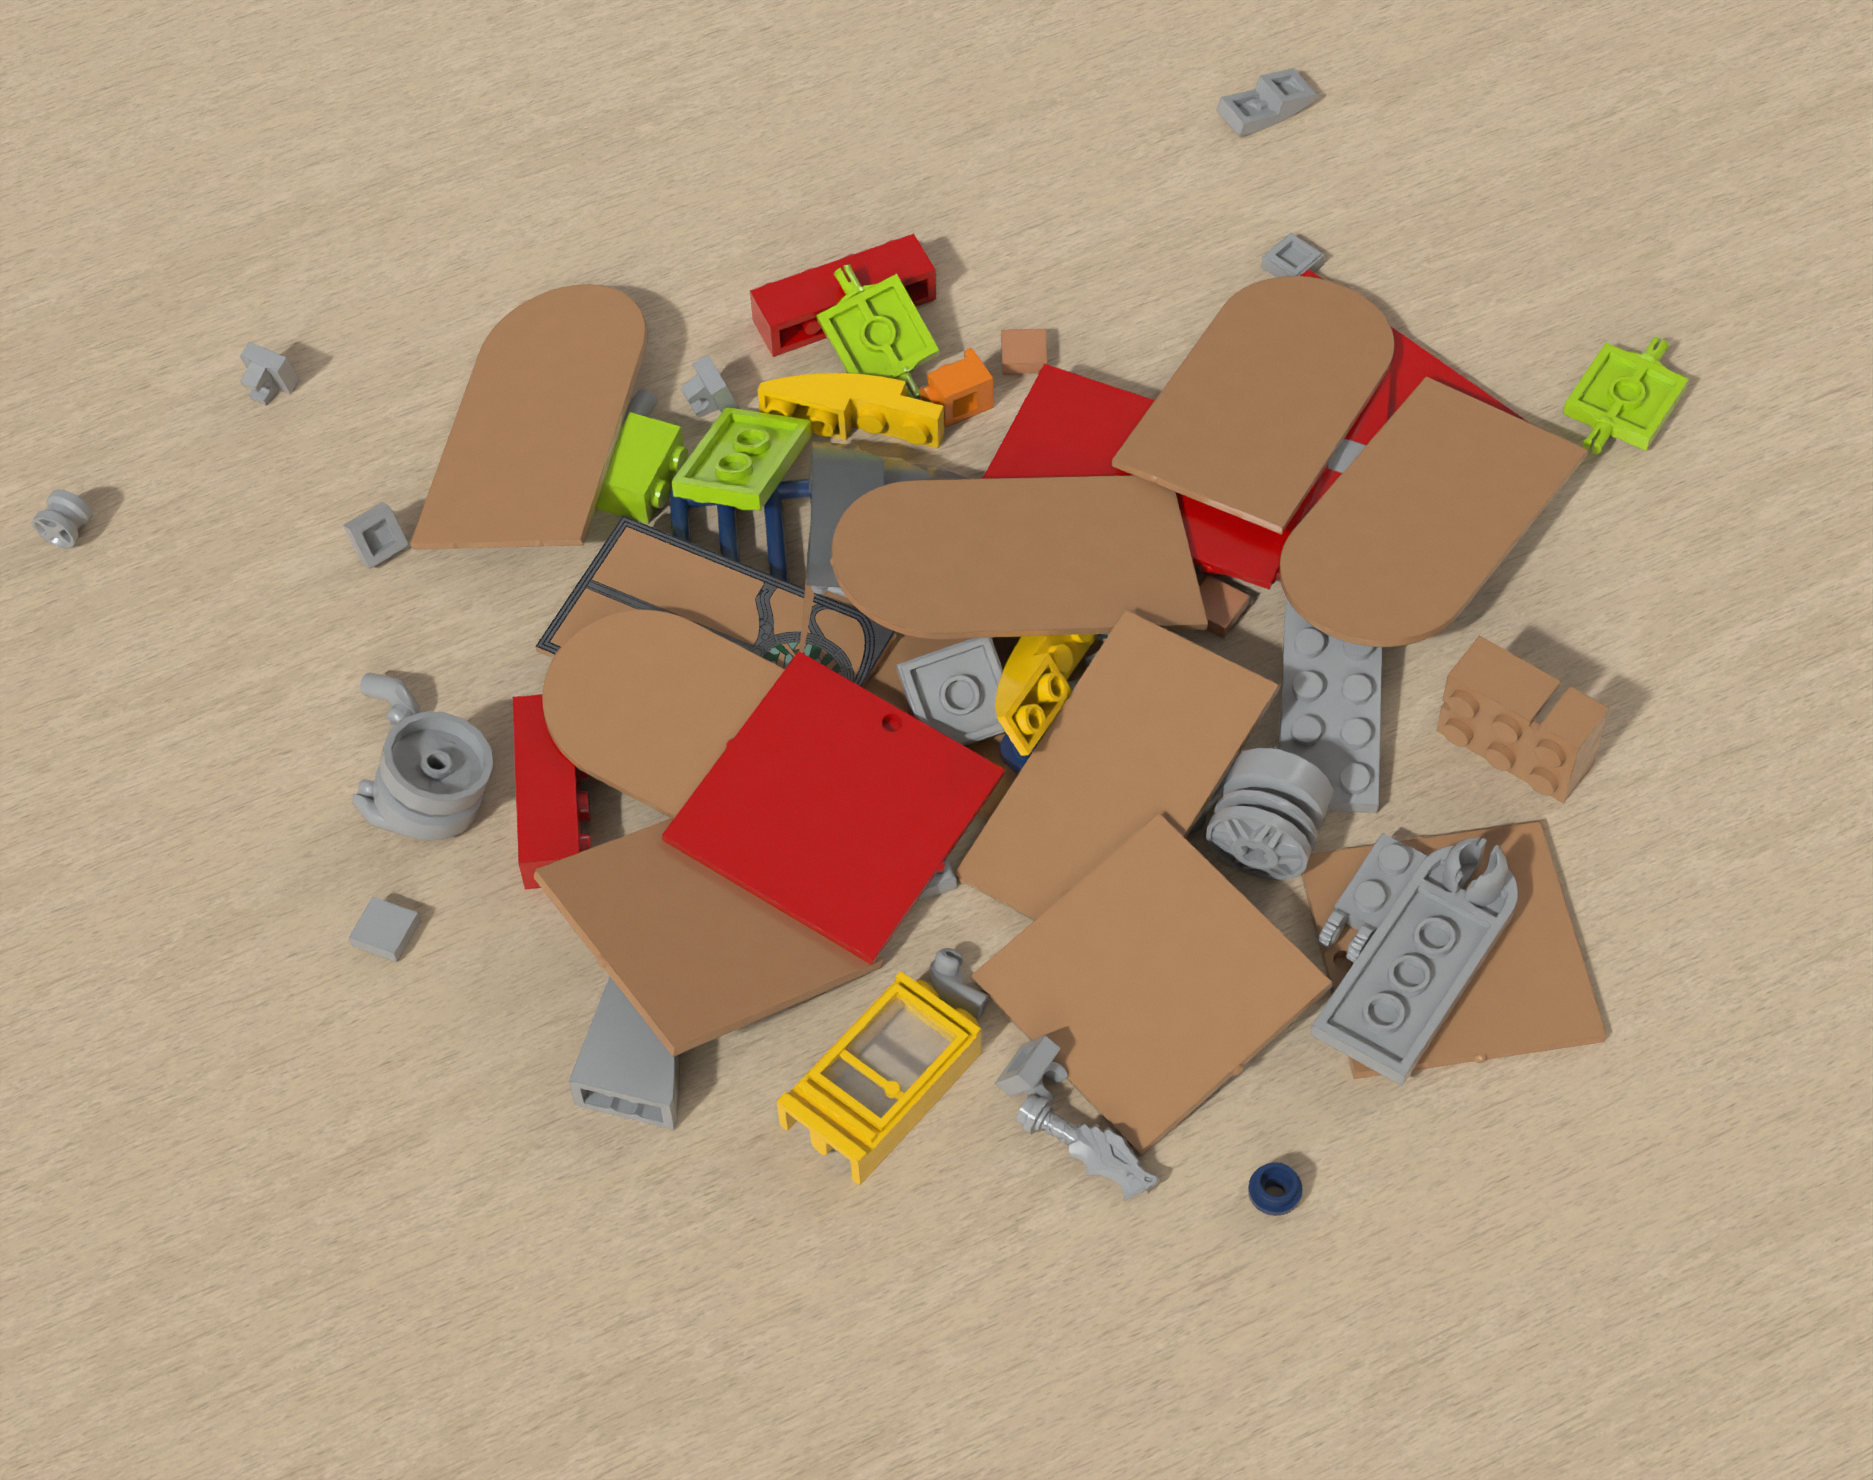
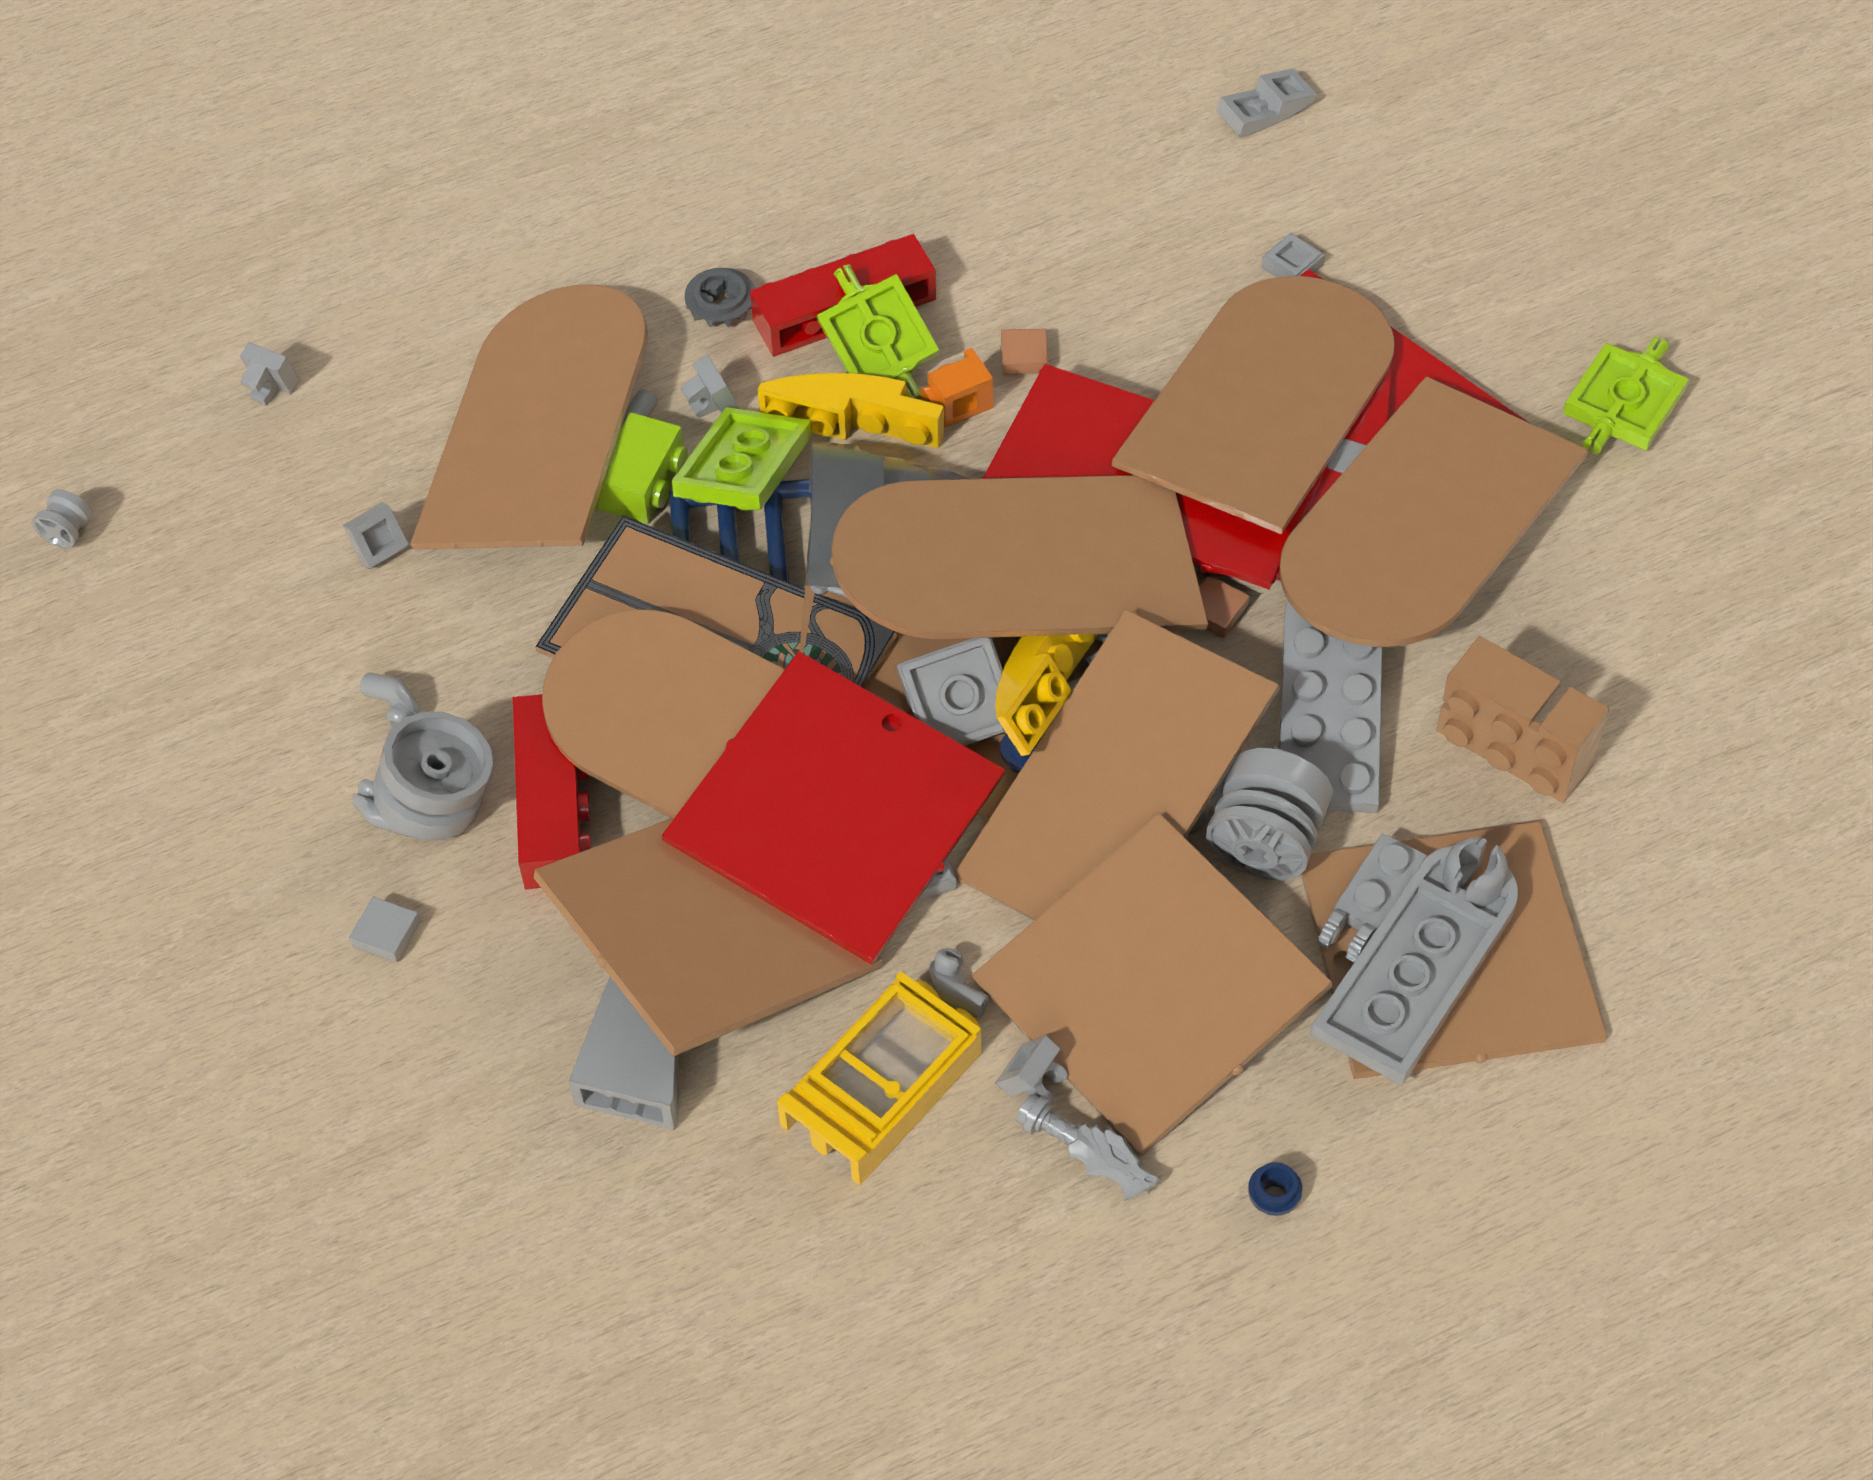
(709, 286): none -> dark grey gear

